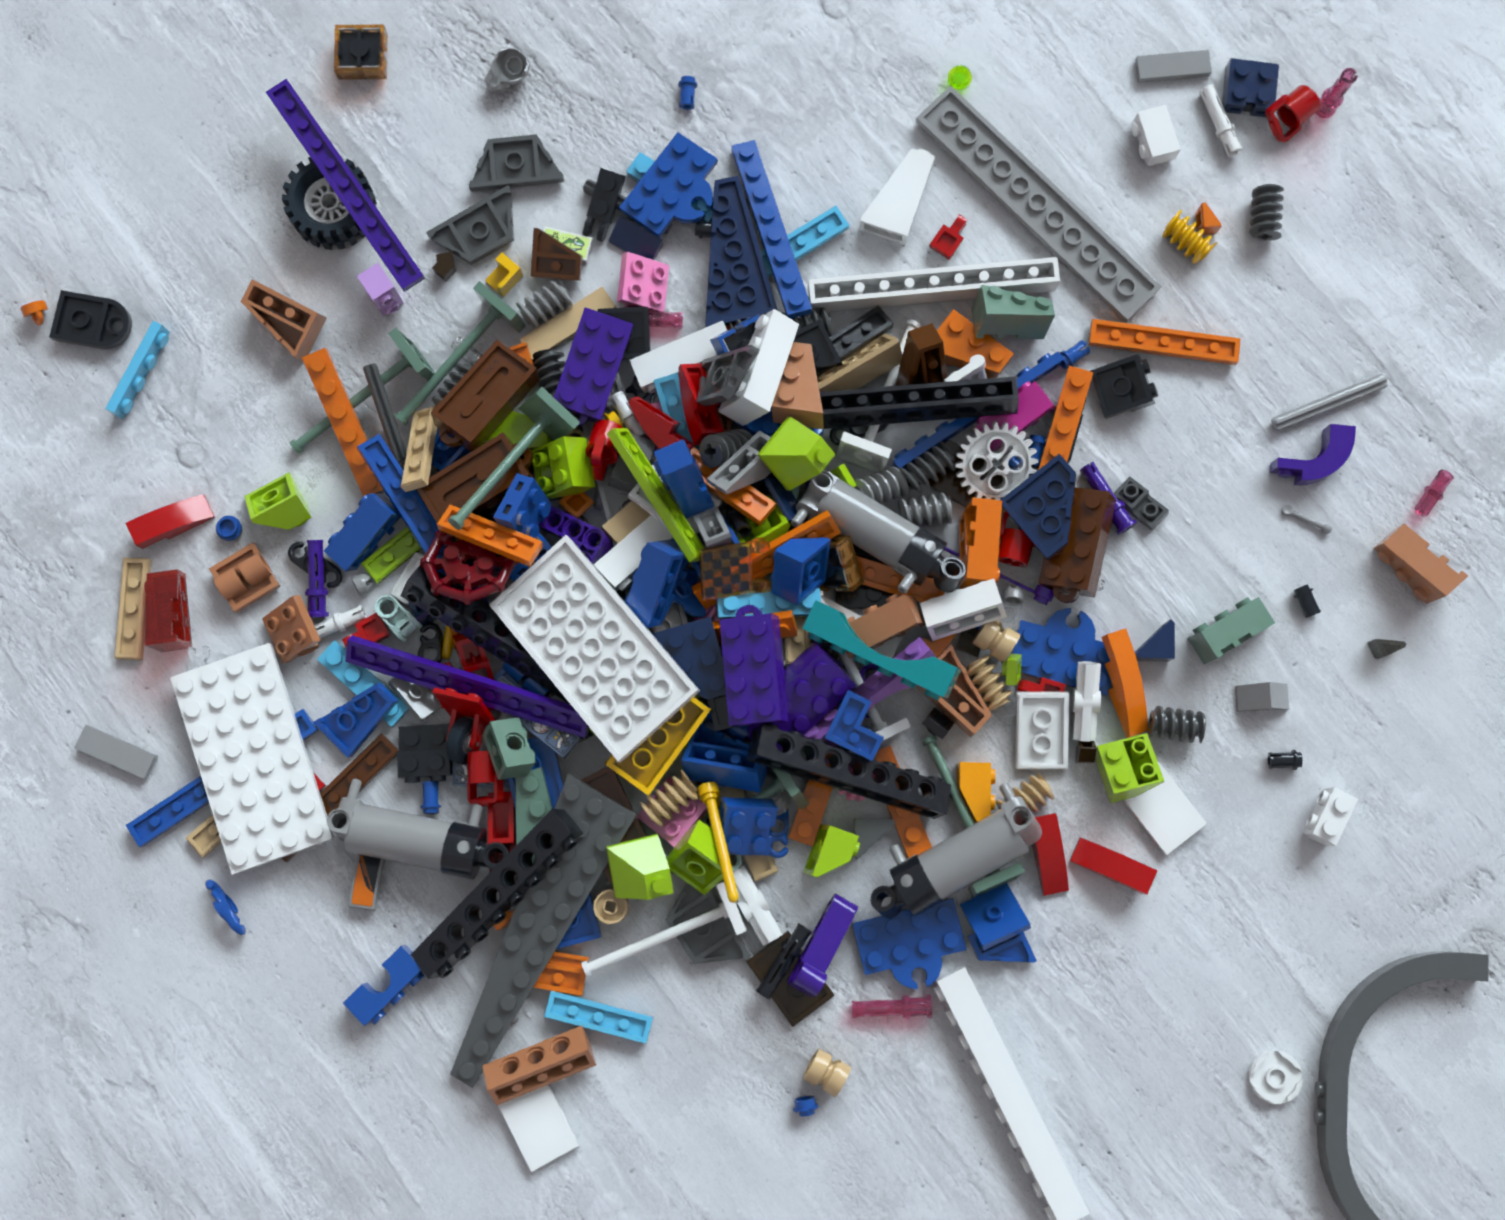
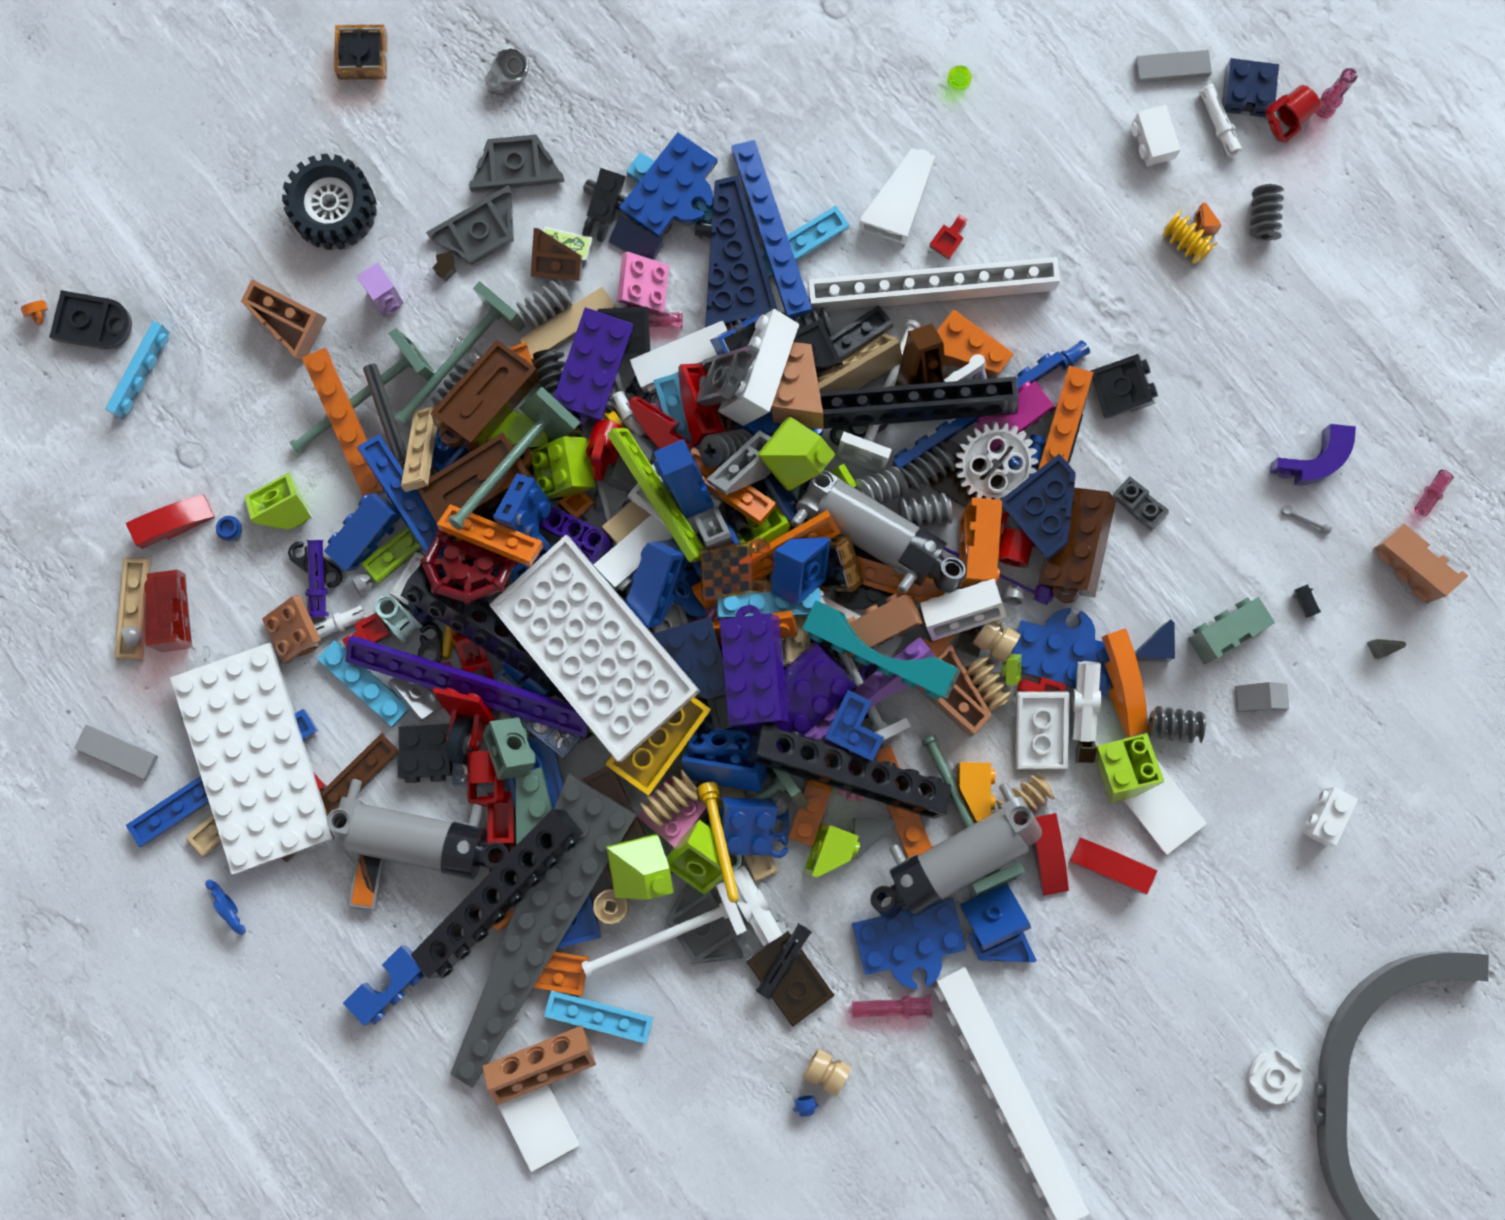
(132, 636): none -> light grey hinge
(244, 577): nougat plate -> none
(345, 185): dark purple plate -> none
(357, 719): blue wing -> none
(430, 798): blue pin -> none
(505, 275): yellow panel -> none
(687, 92): blue pin -> none
(708, 747): none -> blue piece
(818, 953): dark purple beam -> none
(938, 723): black plate -> none
(1011, 313): sand green wedge -> none
(1038, 204): light grey plate -> none
(1097, 482): dark purple pin -> none
(1164, 341): orange plate -> none
(1285, 760): black pin -> none
(1329, 402): light grey axle -> none

